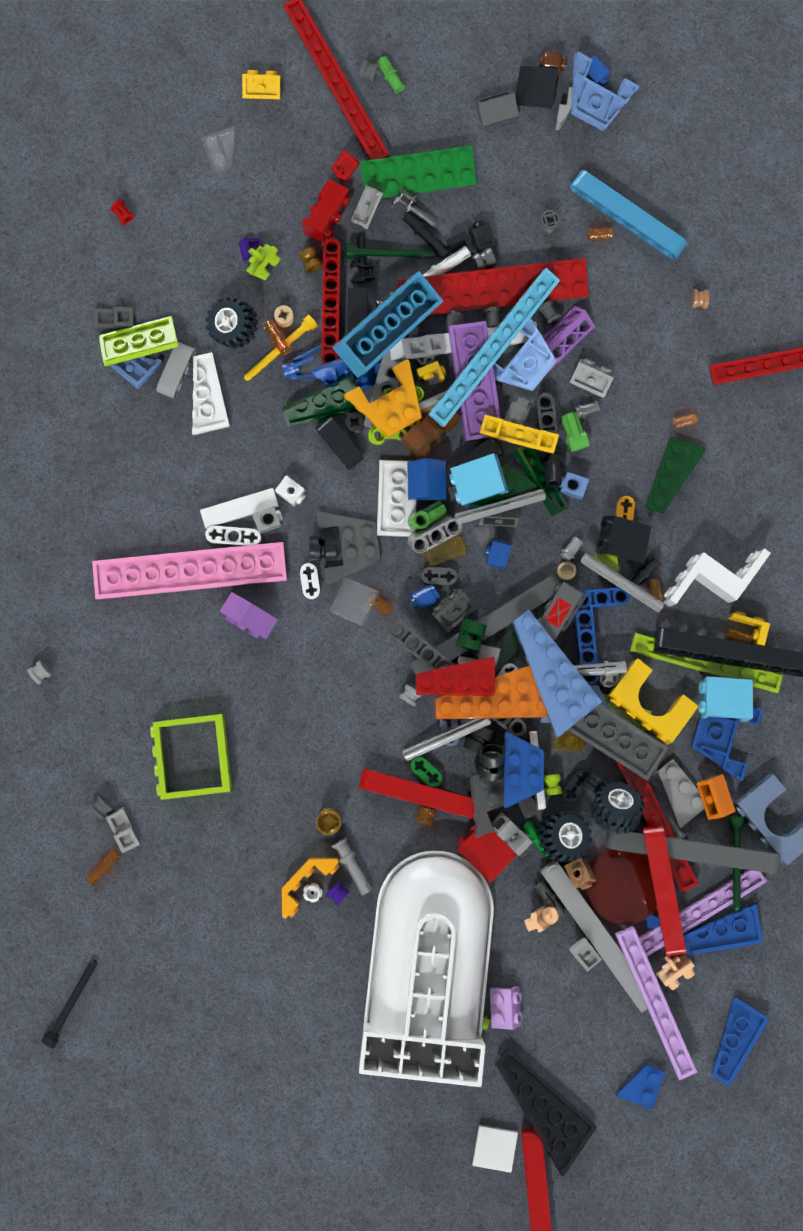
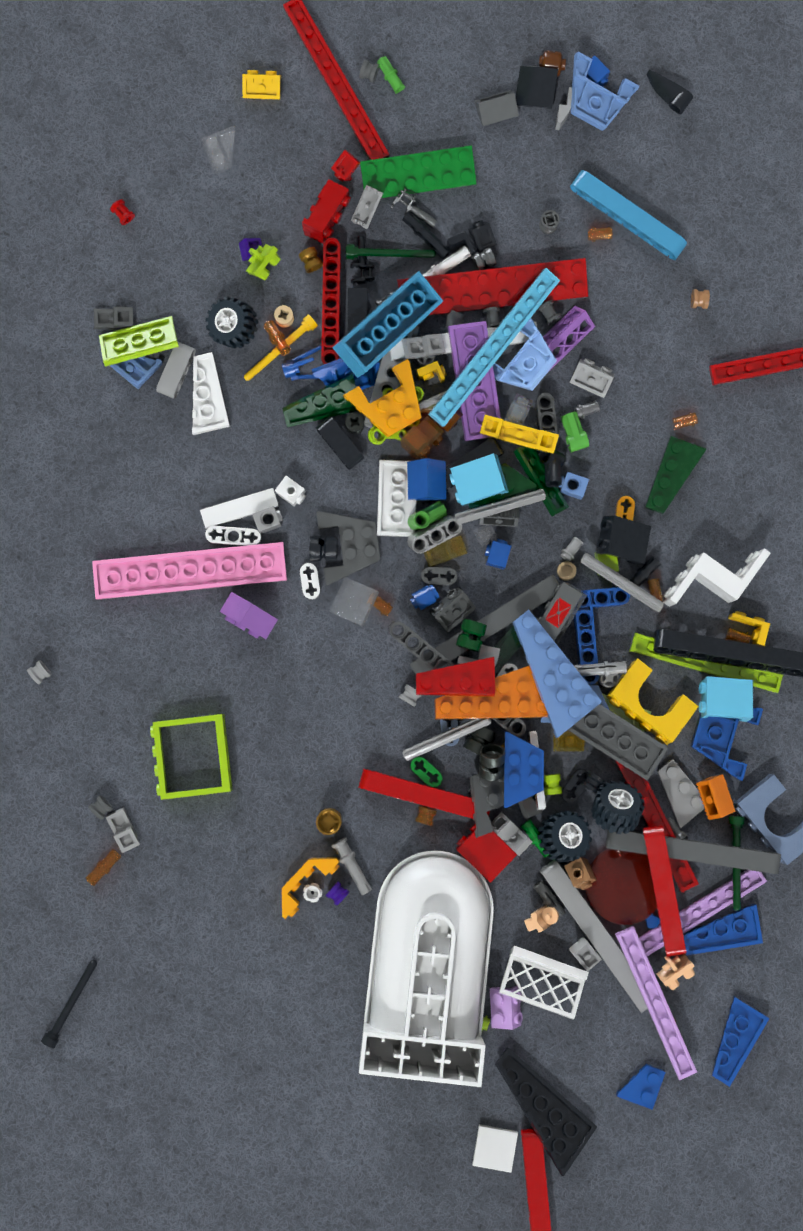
(552, 967): none -> white fence
(670, 92): none -> black piece

